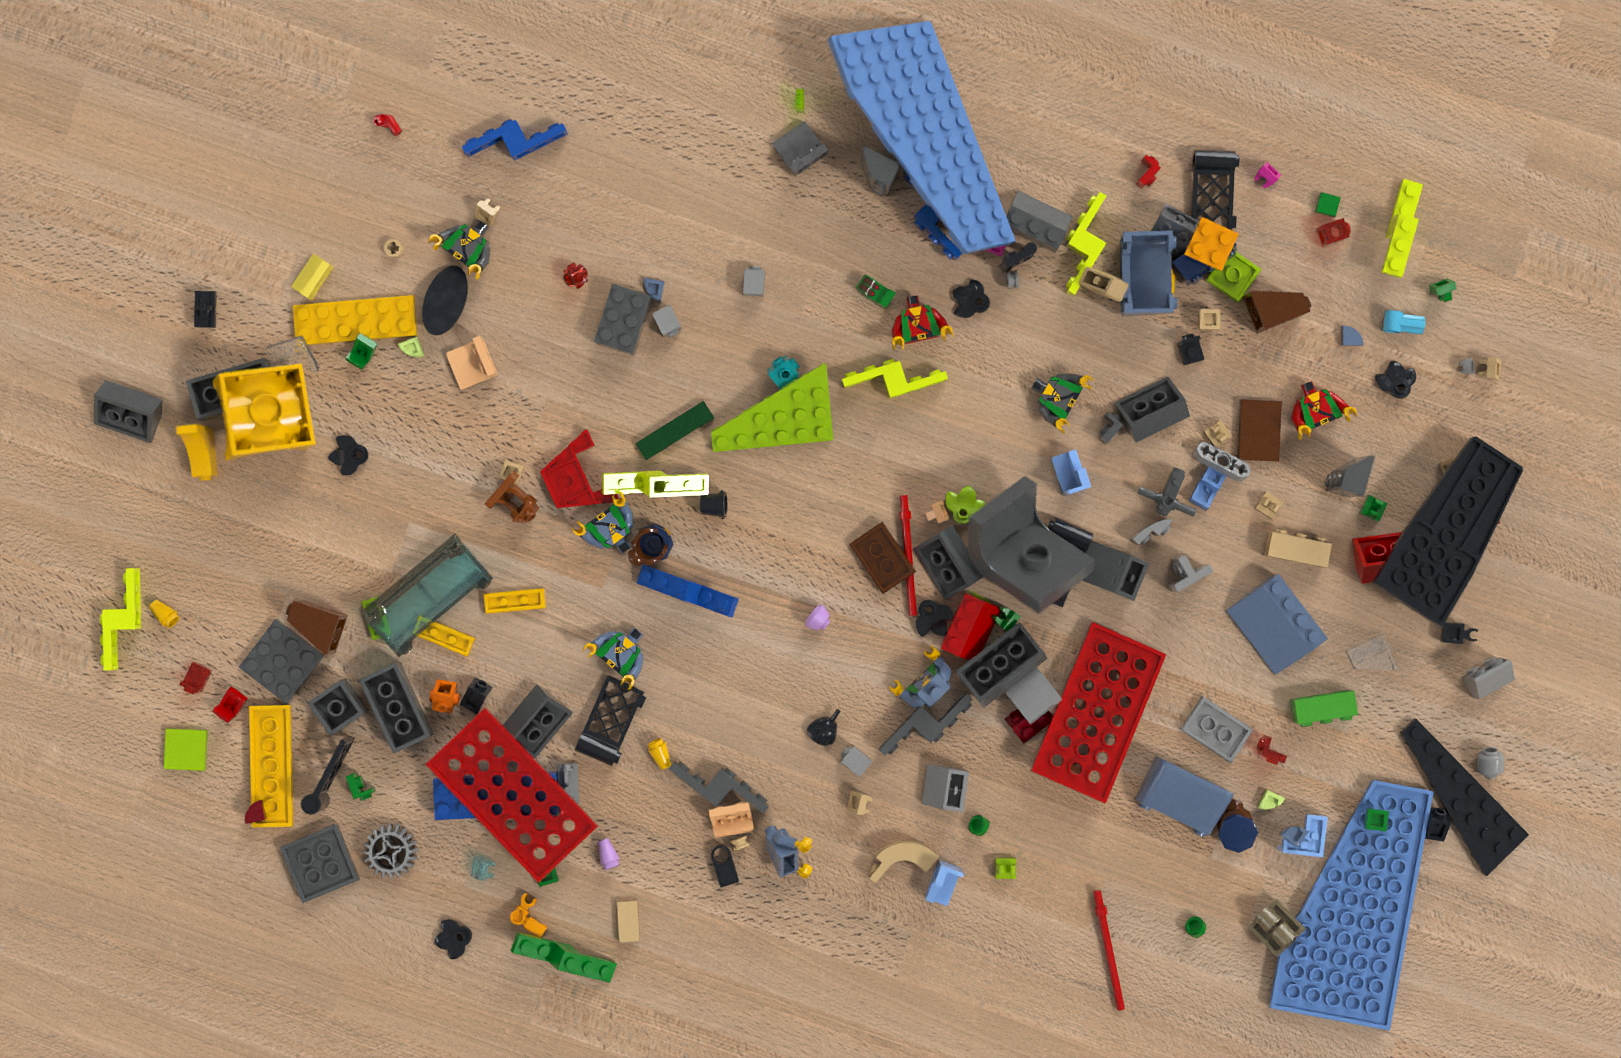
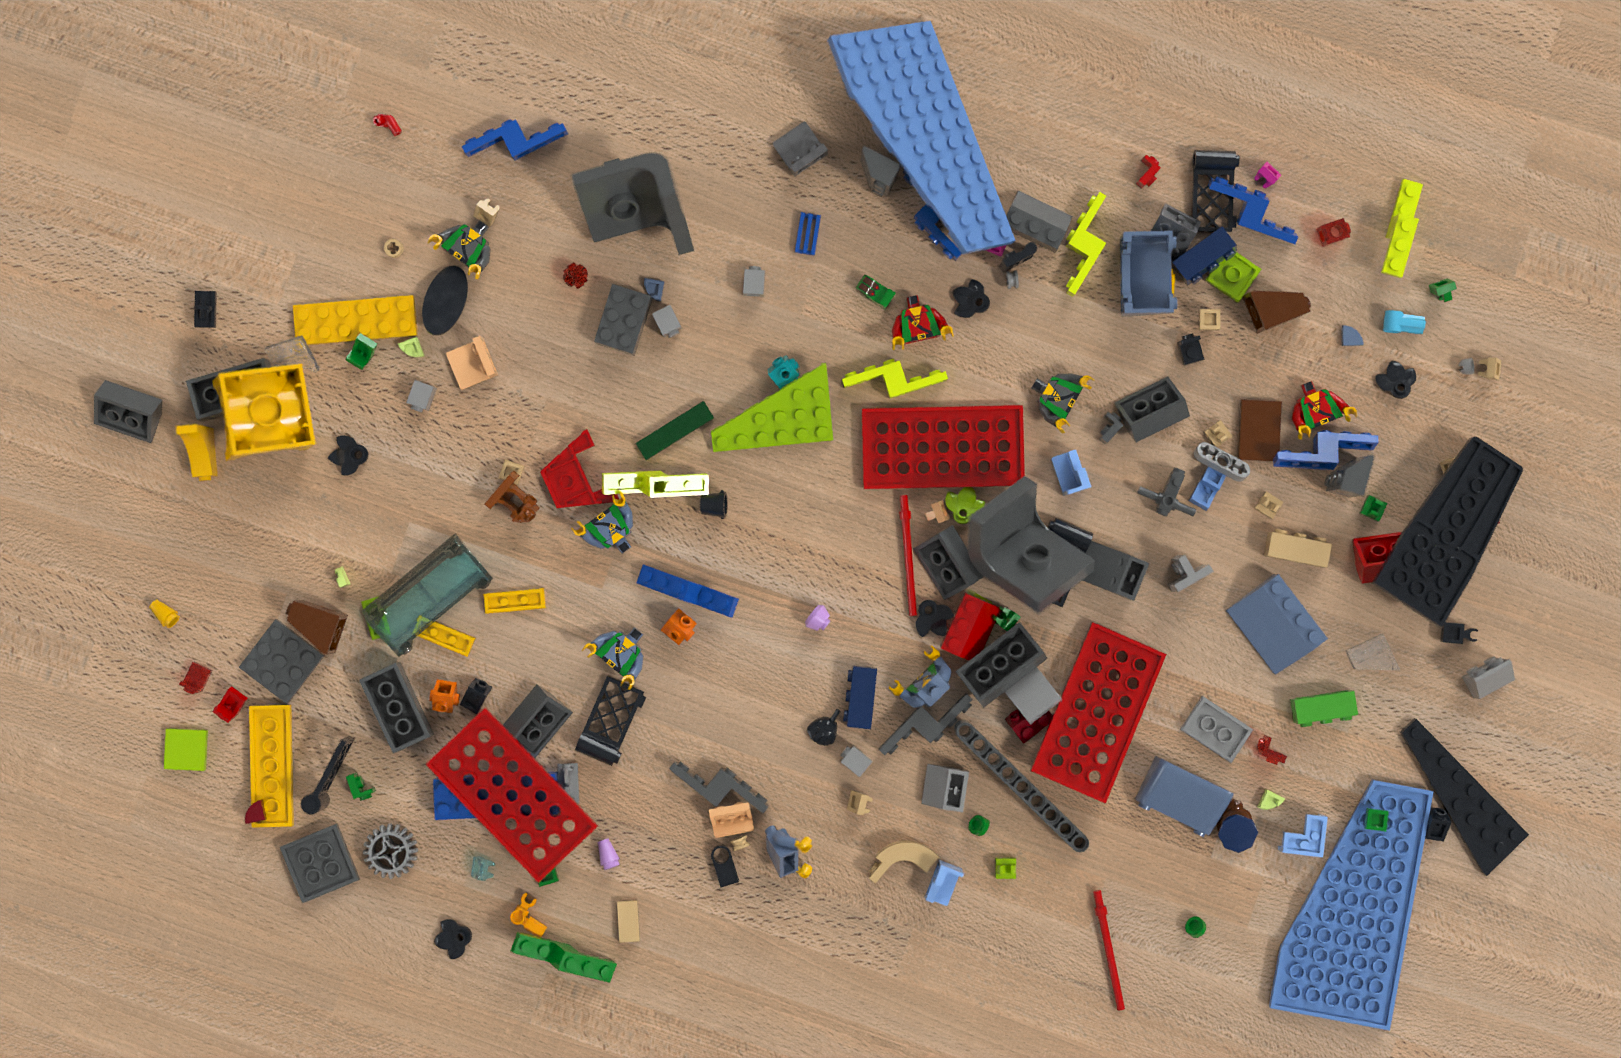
(121, 619): neon yellow bracket -> none
(312, 276): light yellow panel -> none
(338, 707): dark grey brick -> none
(342, 579): none -> yellowish green tile
(421, 396): none -> light grey brick
(631, 197): none -> dark grey piece
(650, 545): piece -> none
(659, 752): yellow cone -> none
(679, 627): none -> orange brick
(800, 100): clear neon green tile -> none
(804, 250): none -> blue tile
(860, 697): none -> dark blue brick
(882, 557): reddish brown tile -> none
(952, 416): none -> red piece
(1026, 794): none -> dark grey beam
(1103, 284): tan brick -> none
(1157, 528): light grey slope -> none
(1211, 244): light orange plate -> none
(1253, 210): none -> blue bracket
(1276, 927): dark tan plate -> none
(1294, 835): sand blue tile -> none
(1325, 450): none -> bracket
(1327, 204): green tile -> none
(1490, 762): light grey head -> none

